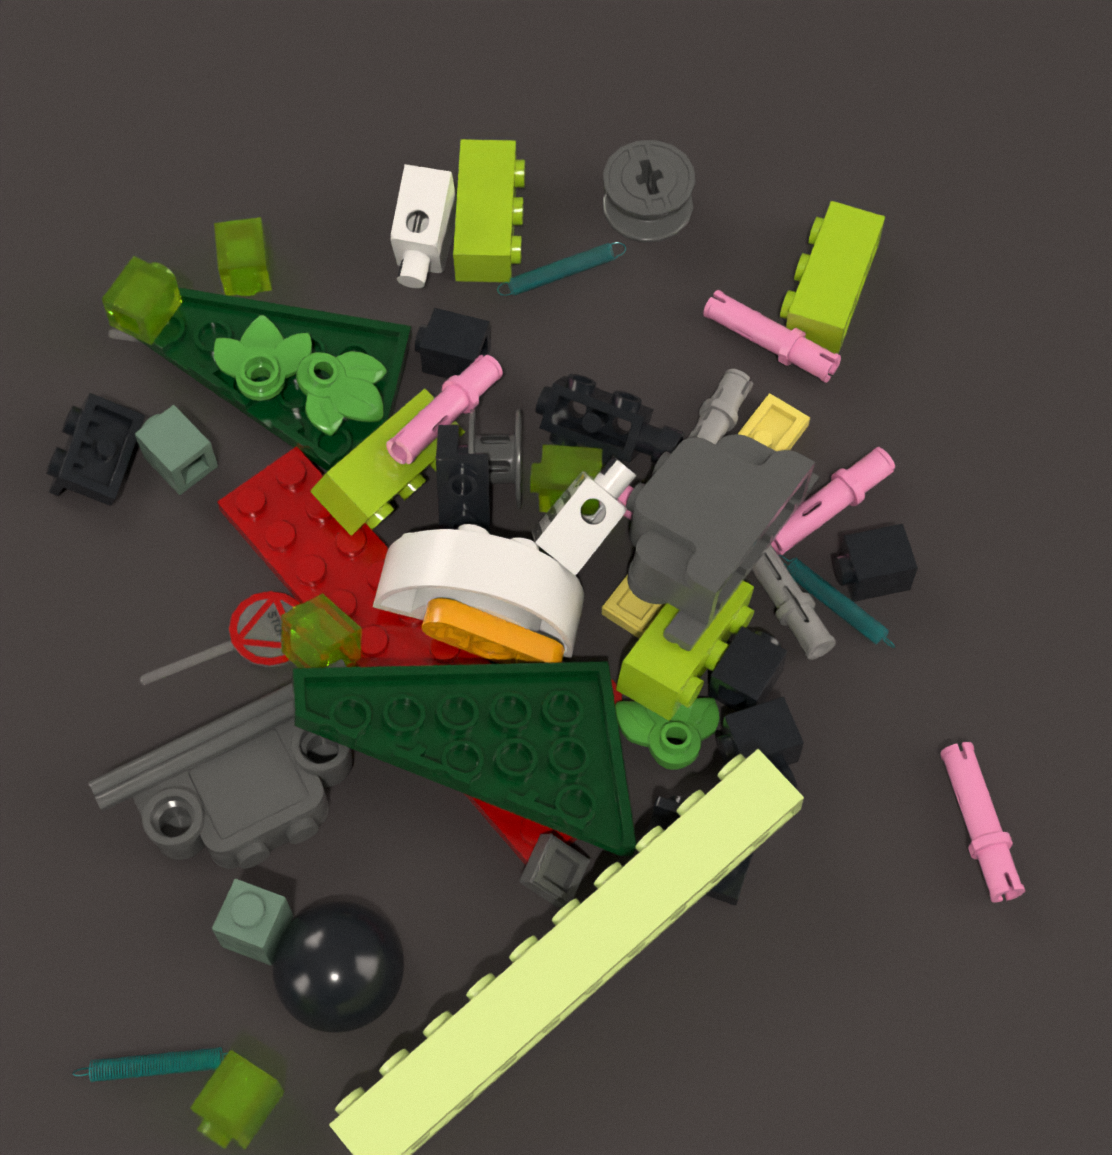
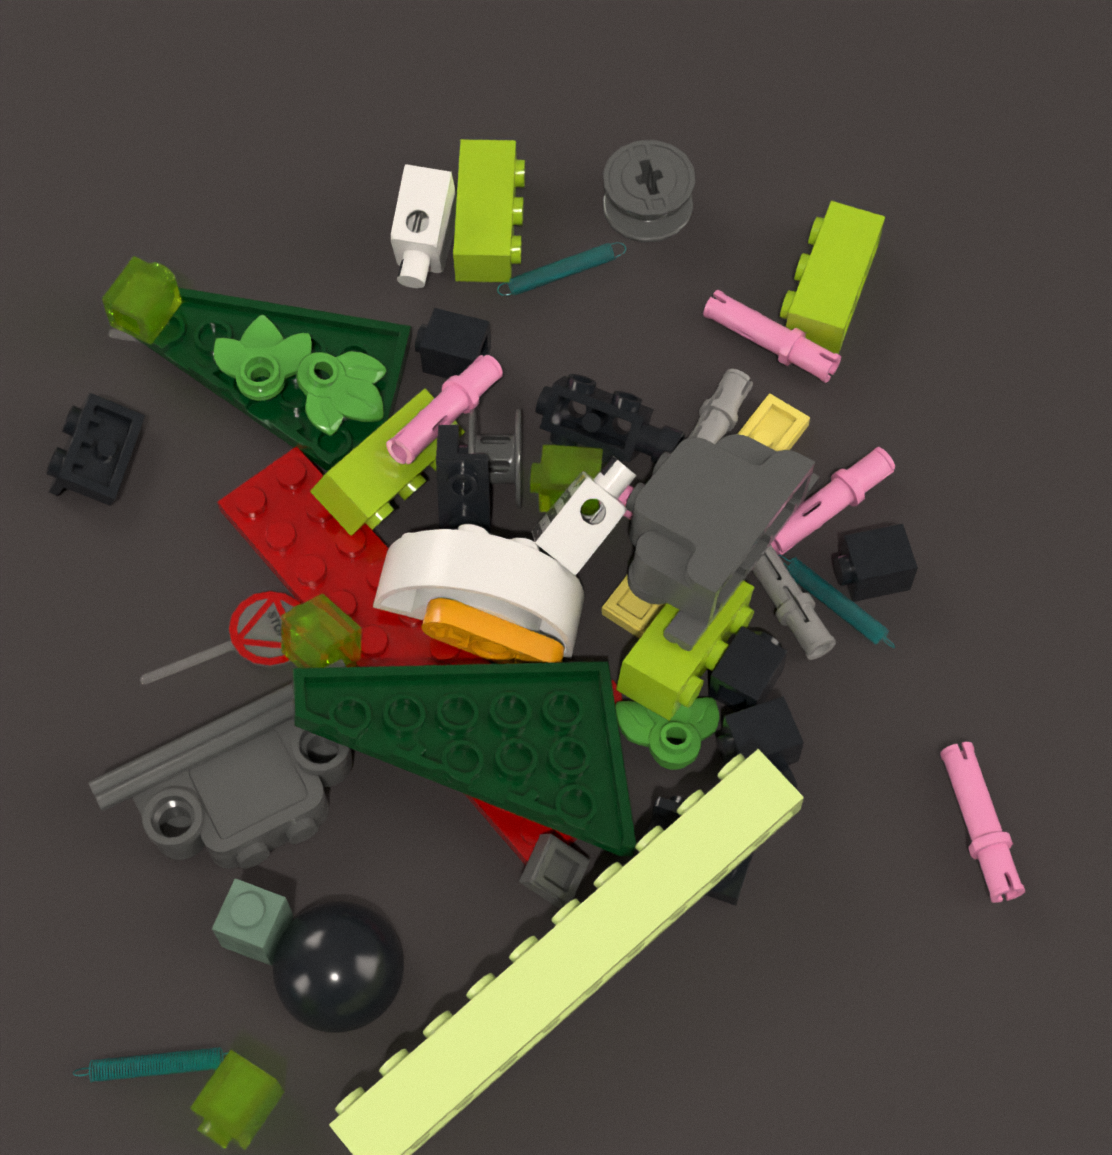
(176, 449): sand green brick -> none
(243, 257): clear neon green brick -> none

